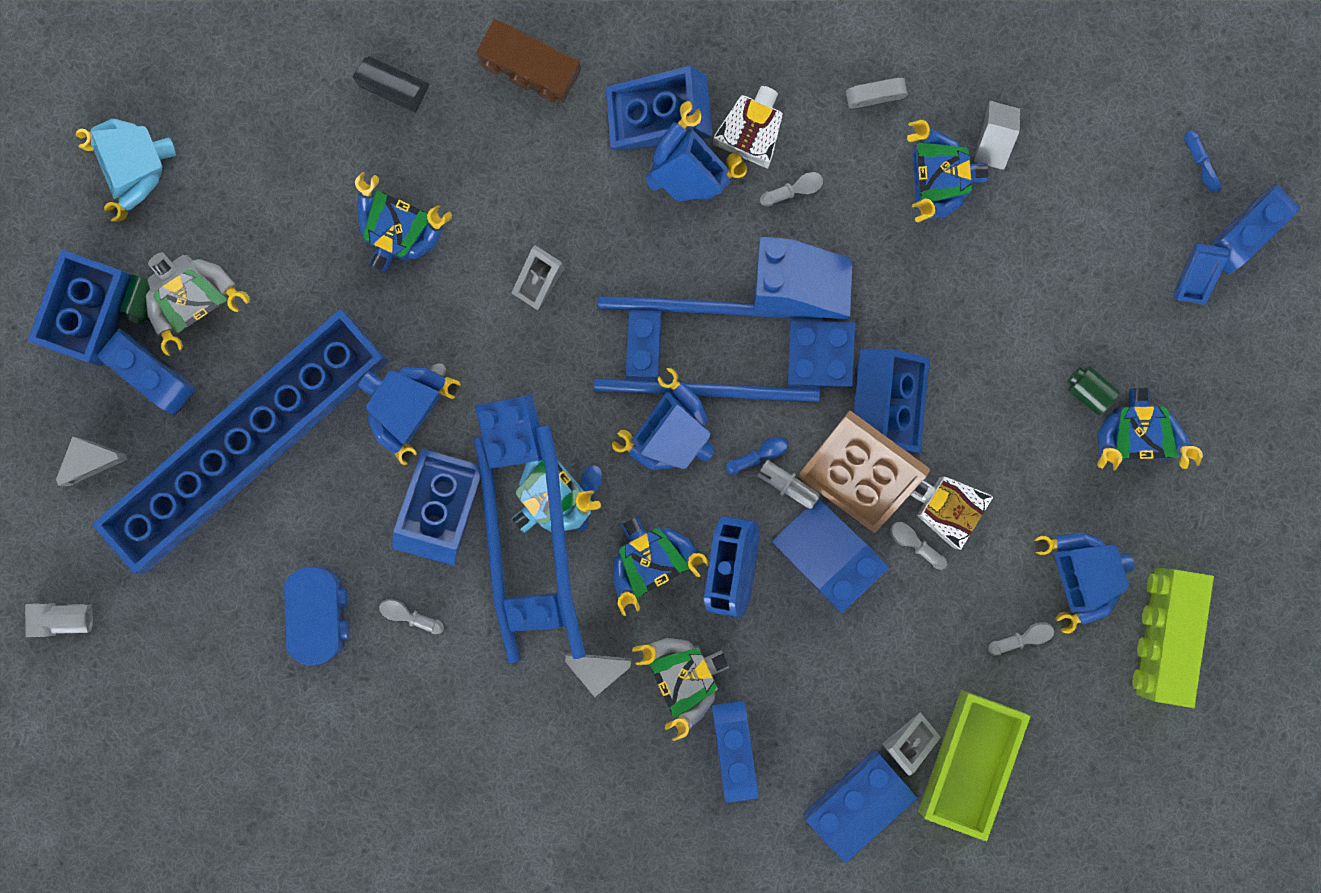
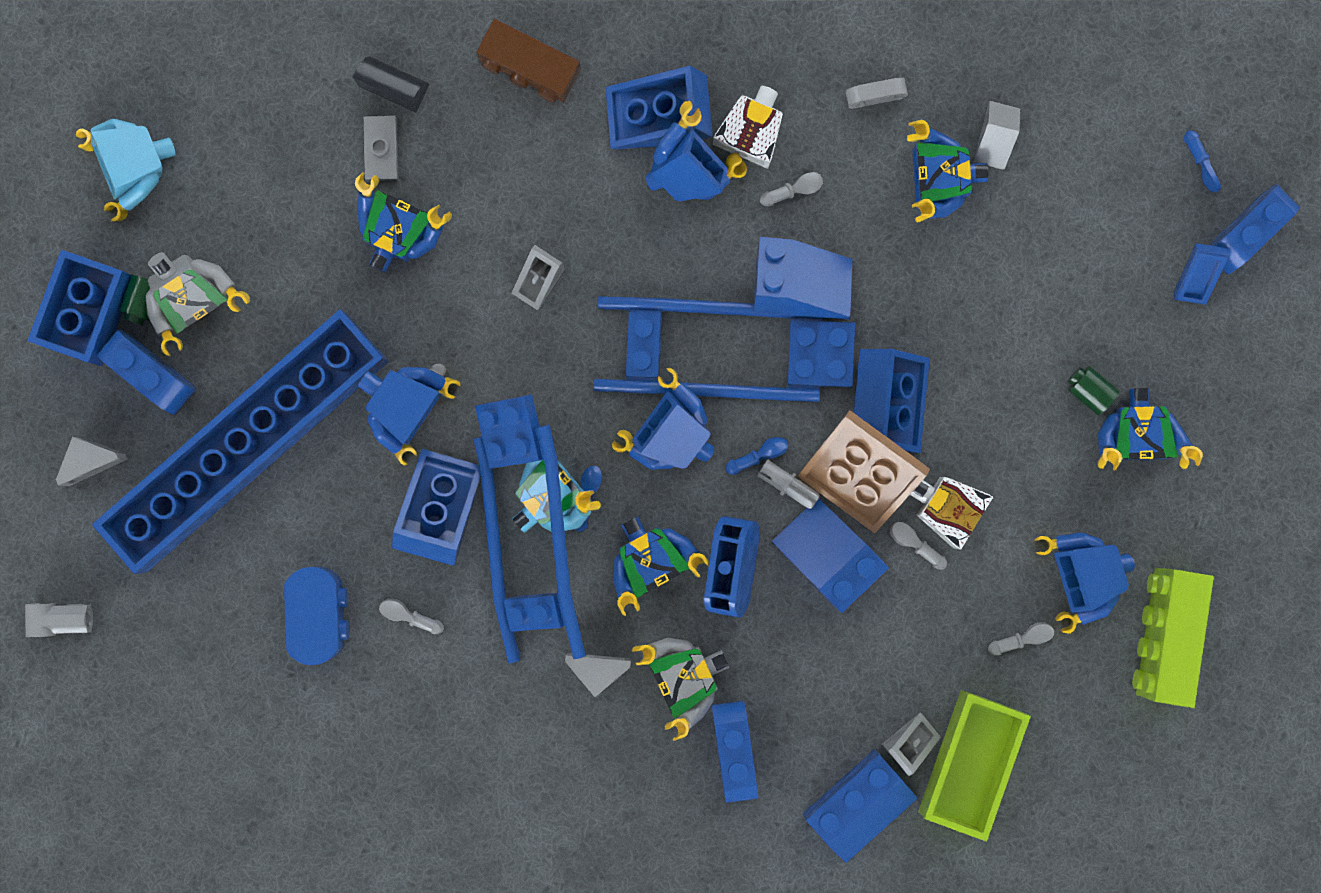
(381, 148): none -> light grey plate

